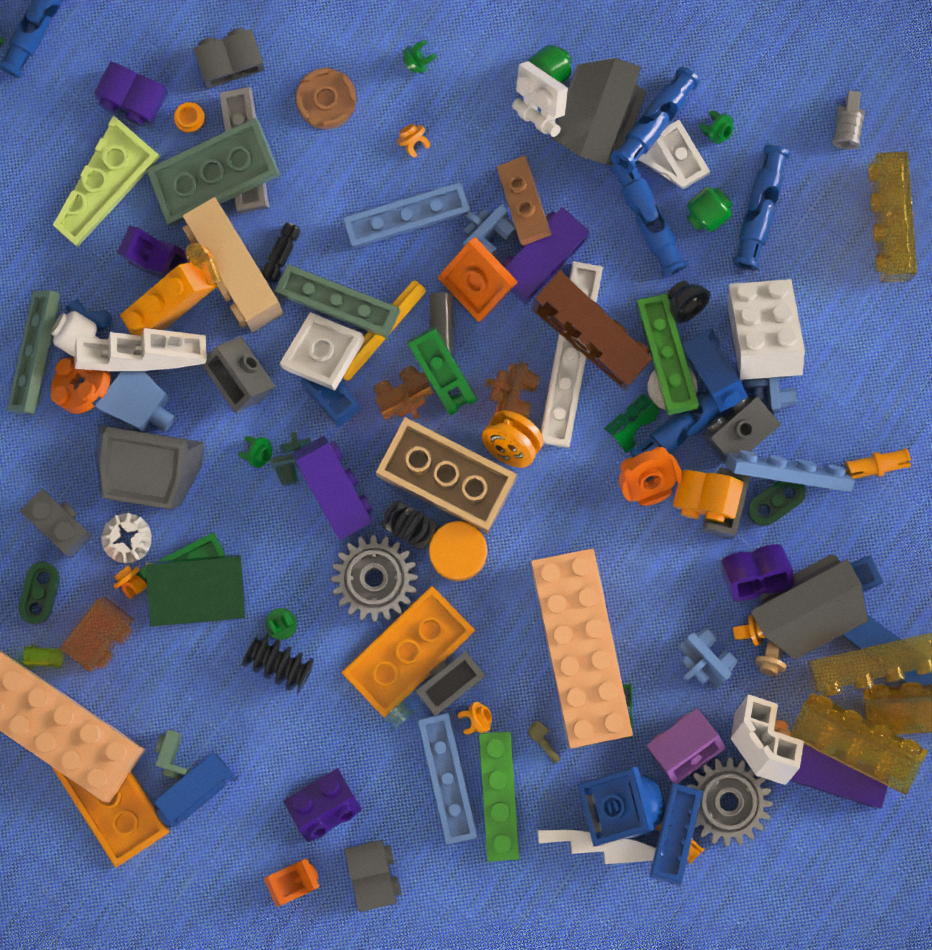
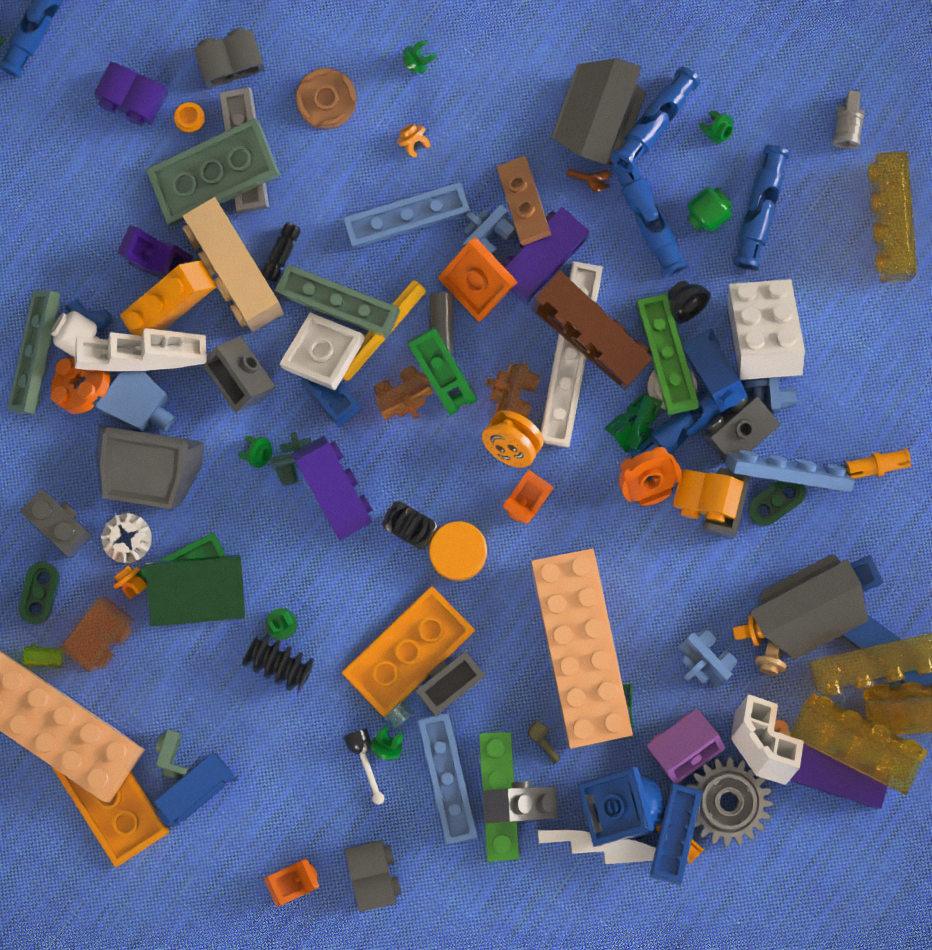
(104, 182): yellowish green wing -> none
(203, 259): clear yellow arm -> none
(322, 805): dark purple bracket -> none
(358, 743): none -> hinge
(374, 558): light grey gear -> none
(385, 746): none -> green plate
(446, 475): tan brick -> none
(479, 716): light orange plate -> none
(520, 803): none -> dark grey brick
(527, 497): none -> orange bracket
(542, 92): white plate -> none
(553, 62): green head -> none
(594, 180): none -> dark orange hand
(639, 427): none -> green piece
(676, 157): white wing -> none
(757, 572): dark purple brick -> none

